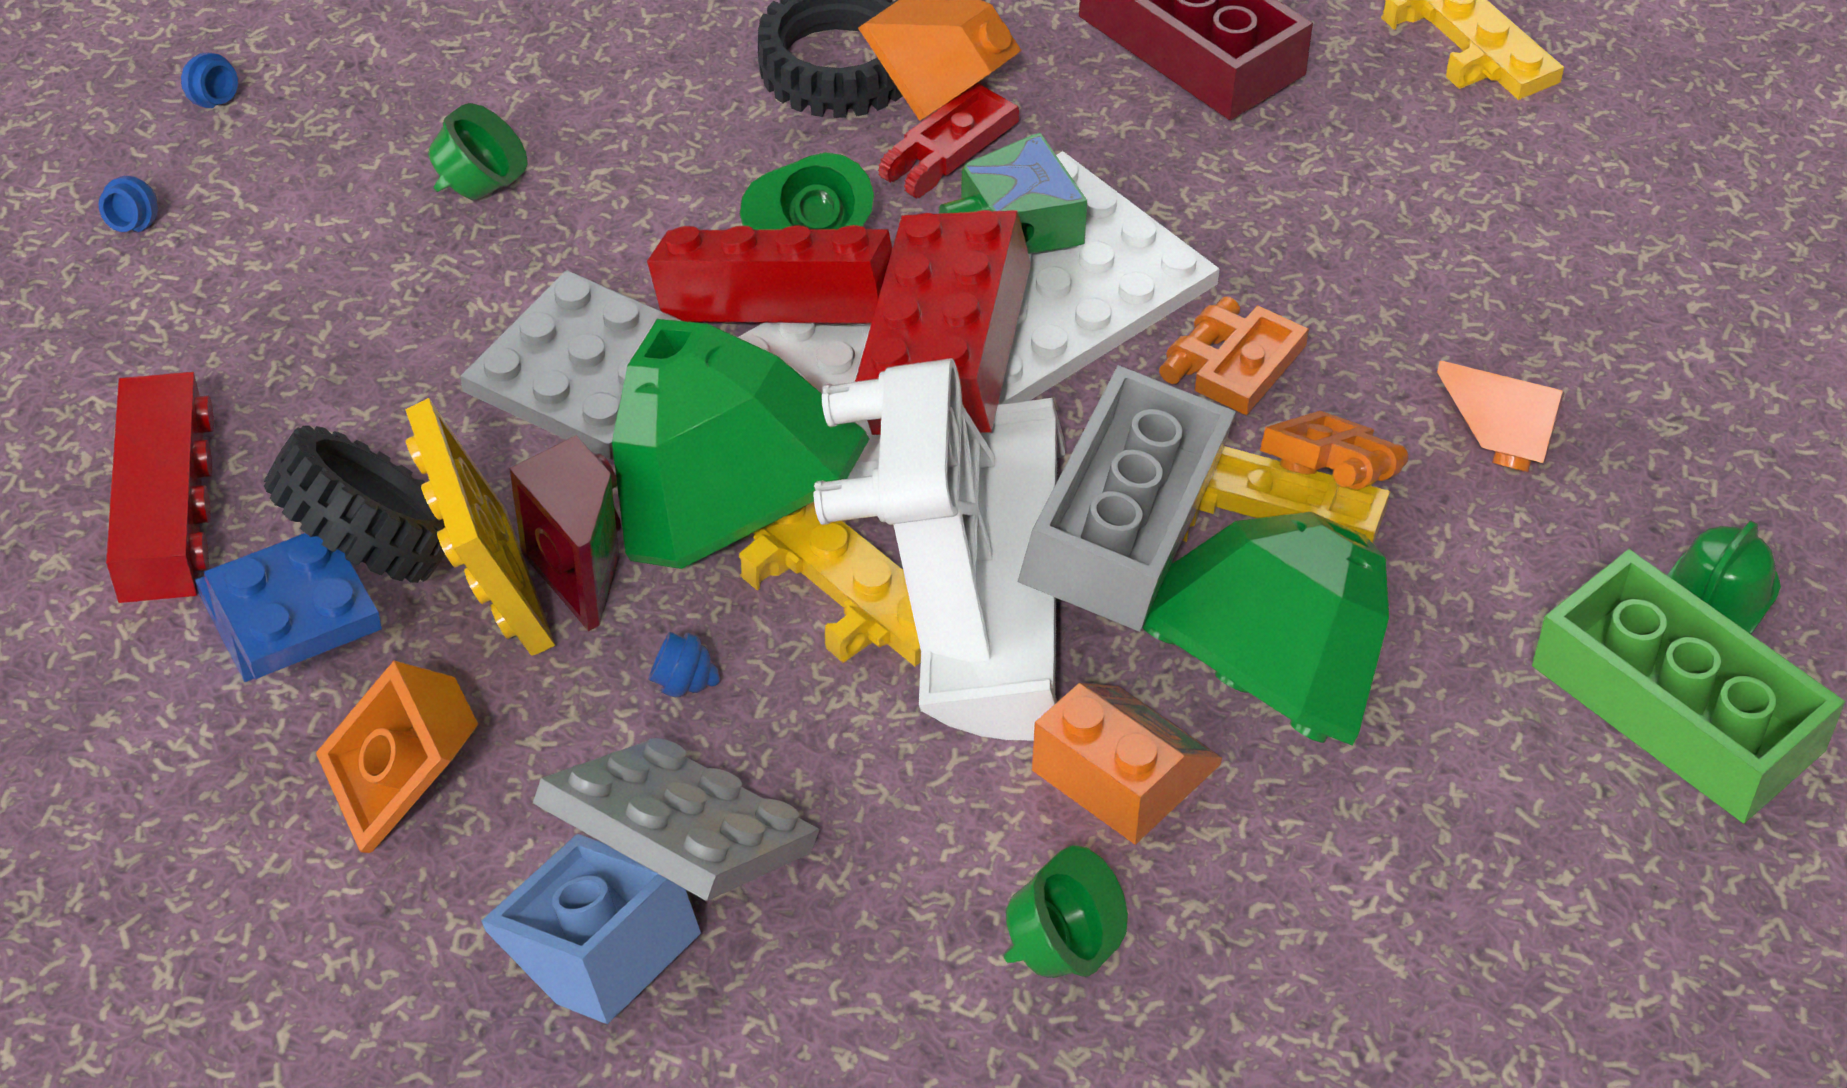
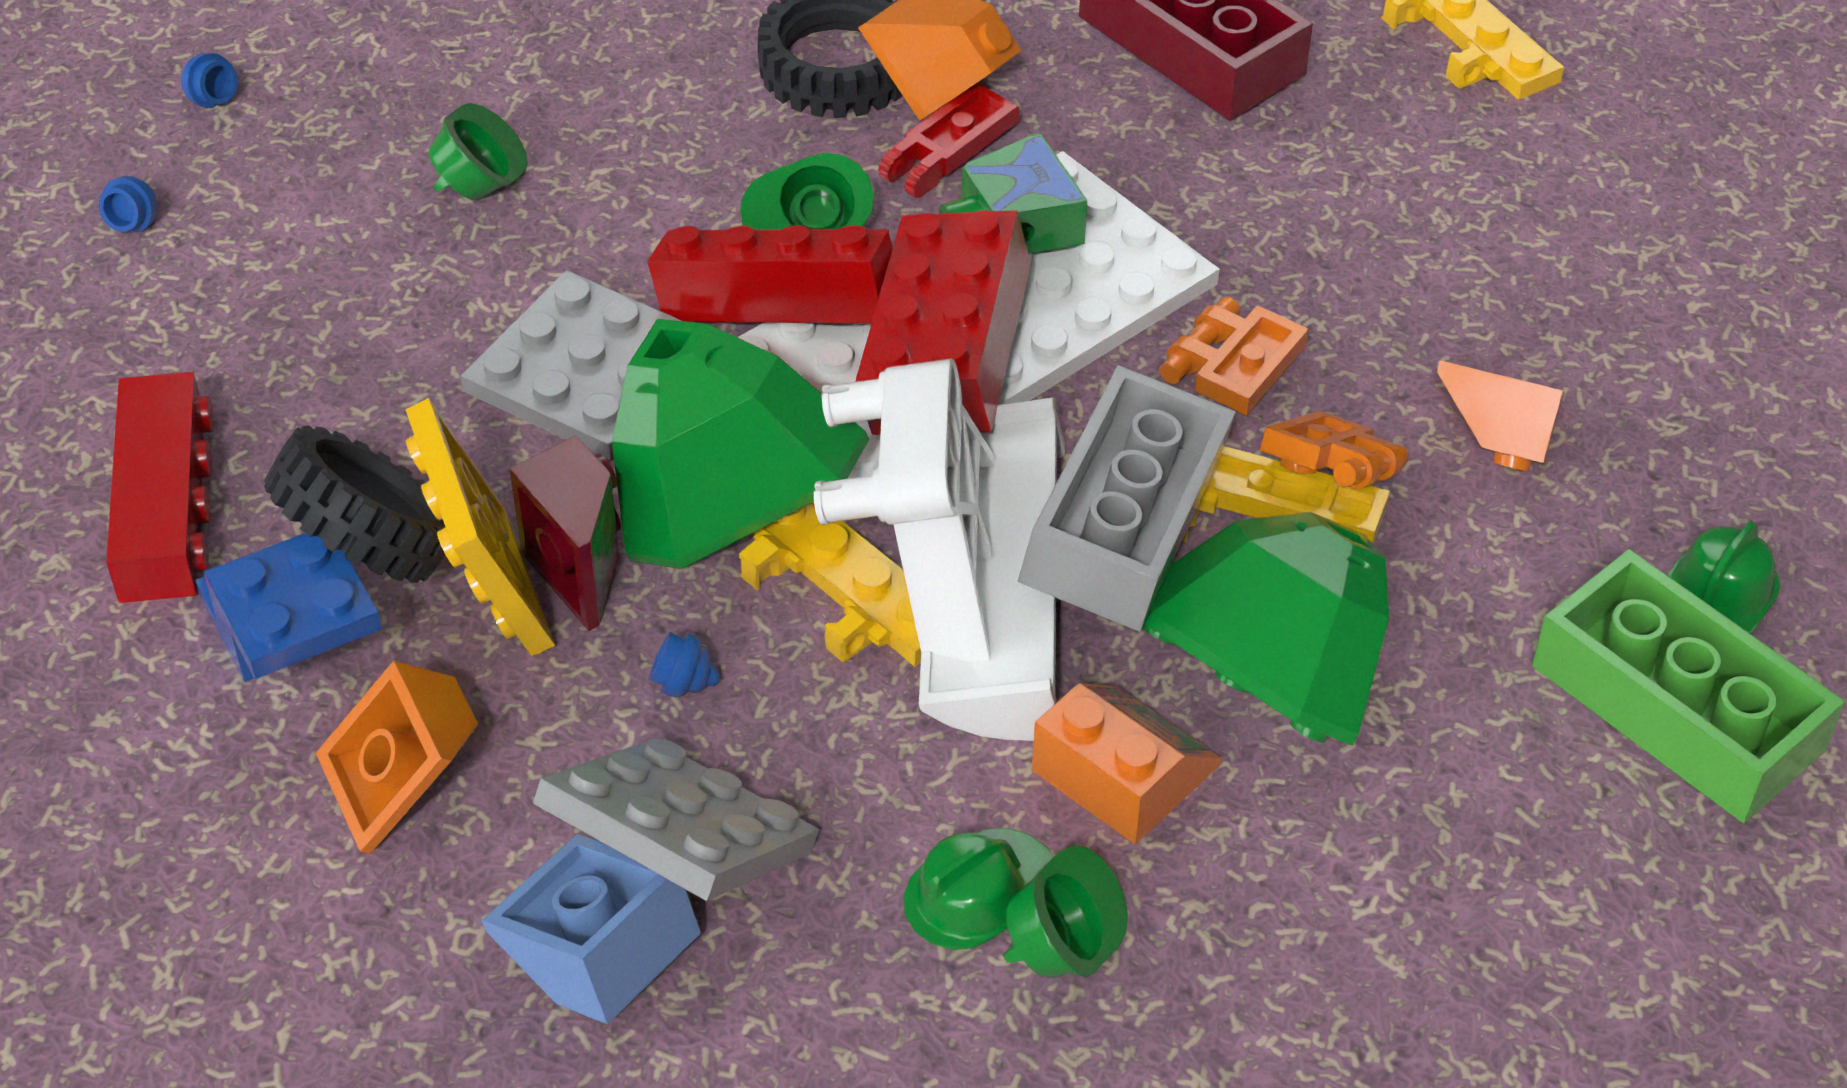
(966, 885): none -> green piece

